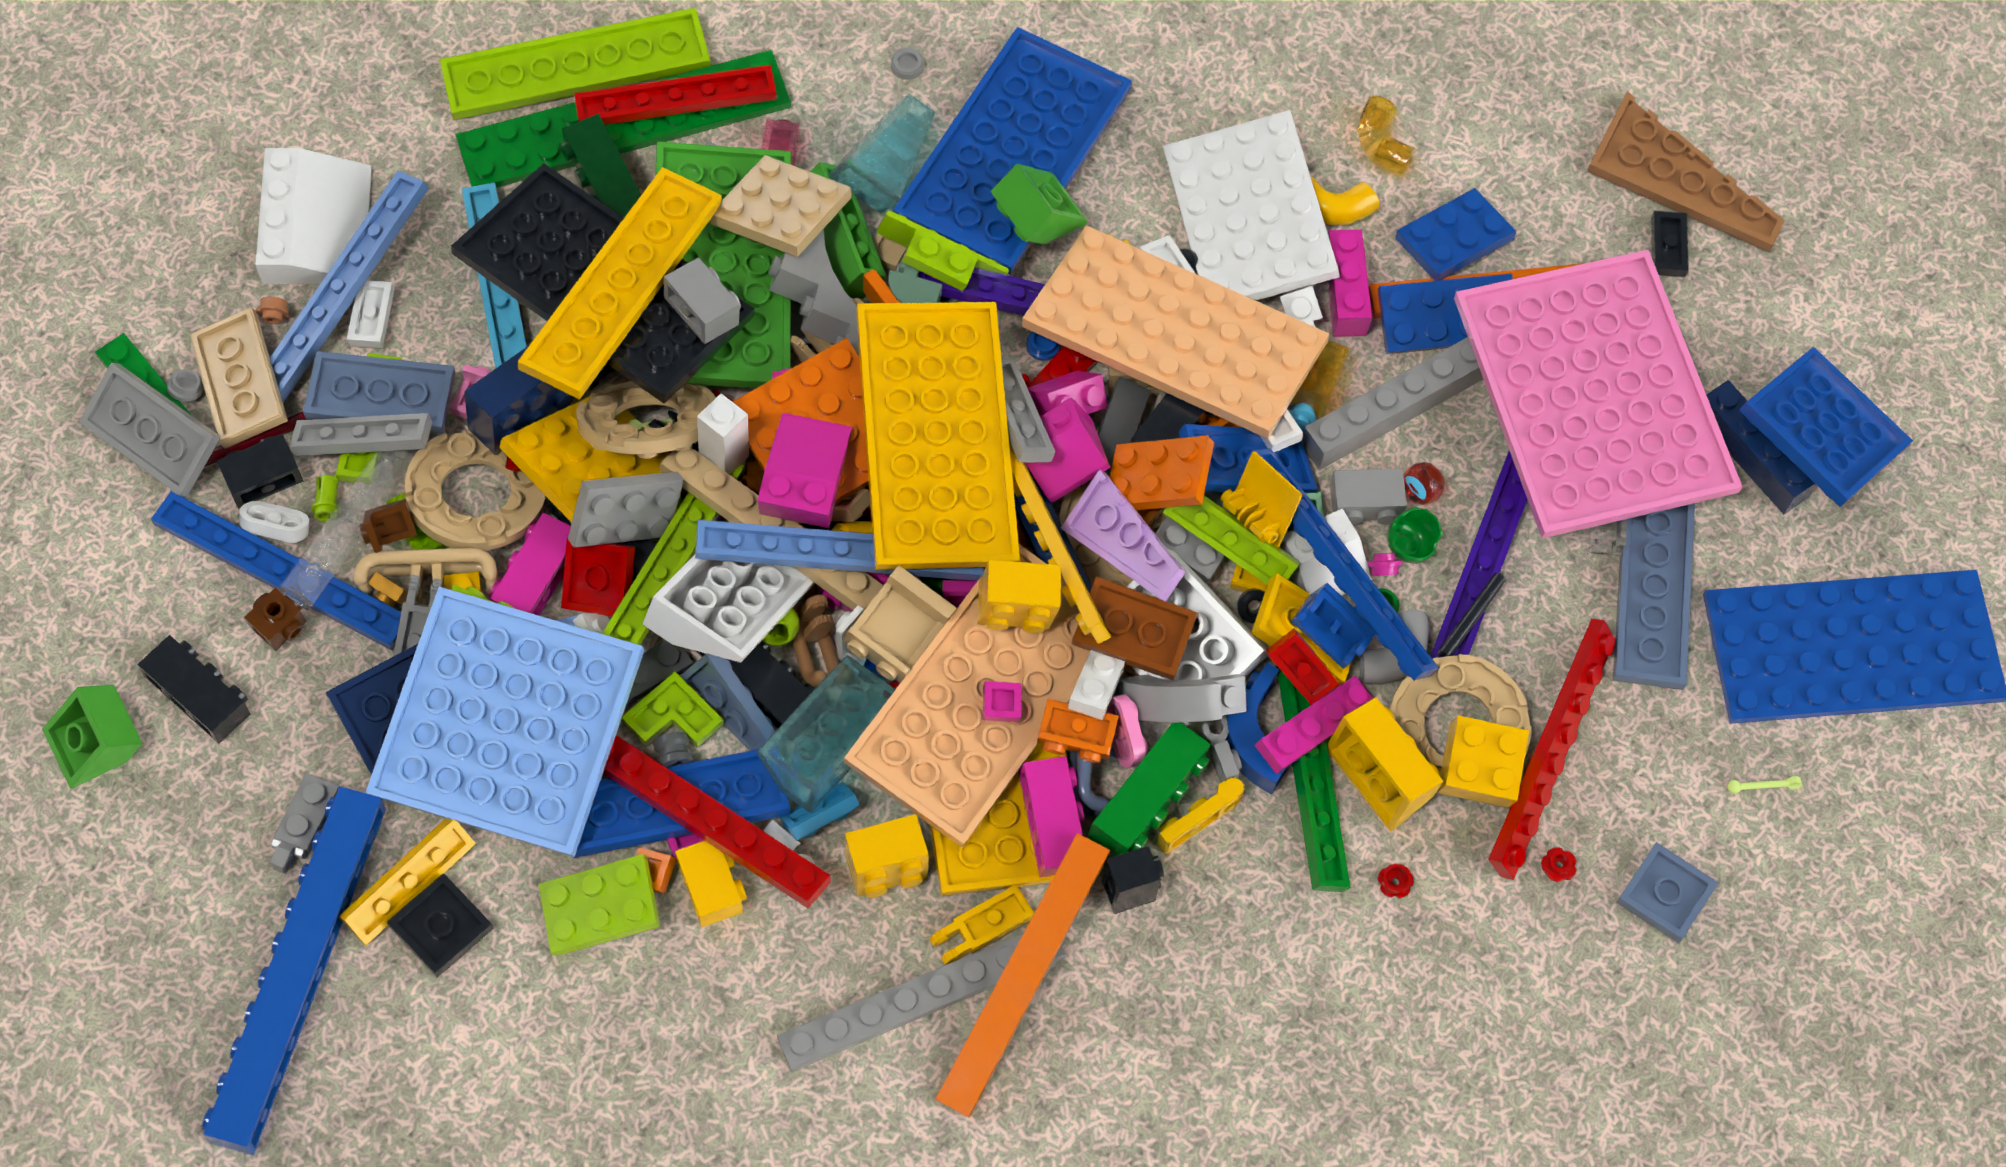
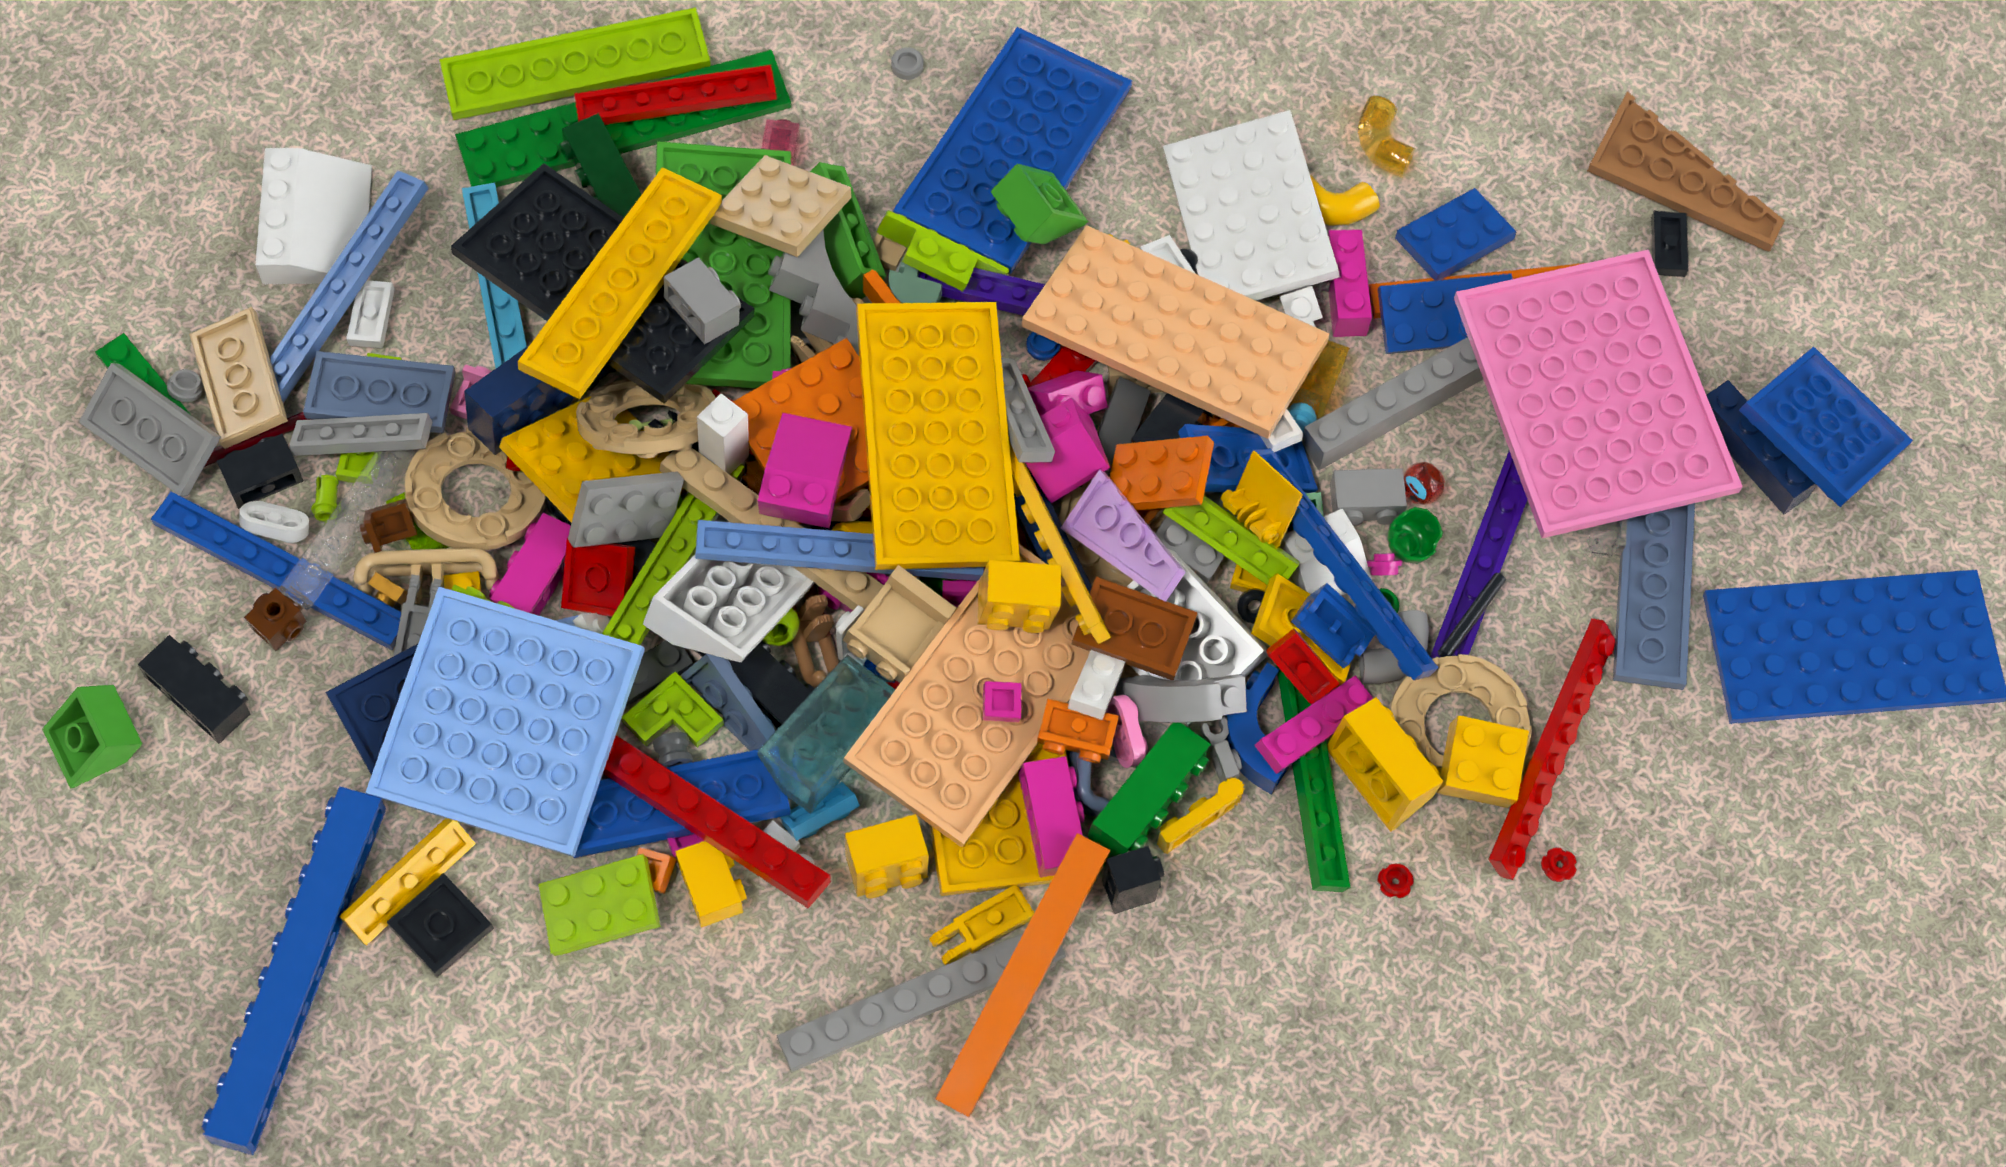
(273, 310): nougat plate -> none
(301, 821): light grey hinge -> none
(885, 156): clear light blue slope -> none
(1667, 892): sand blue plate -> none
(1793, 782): yellowish green hinge -> none

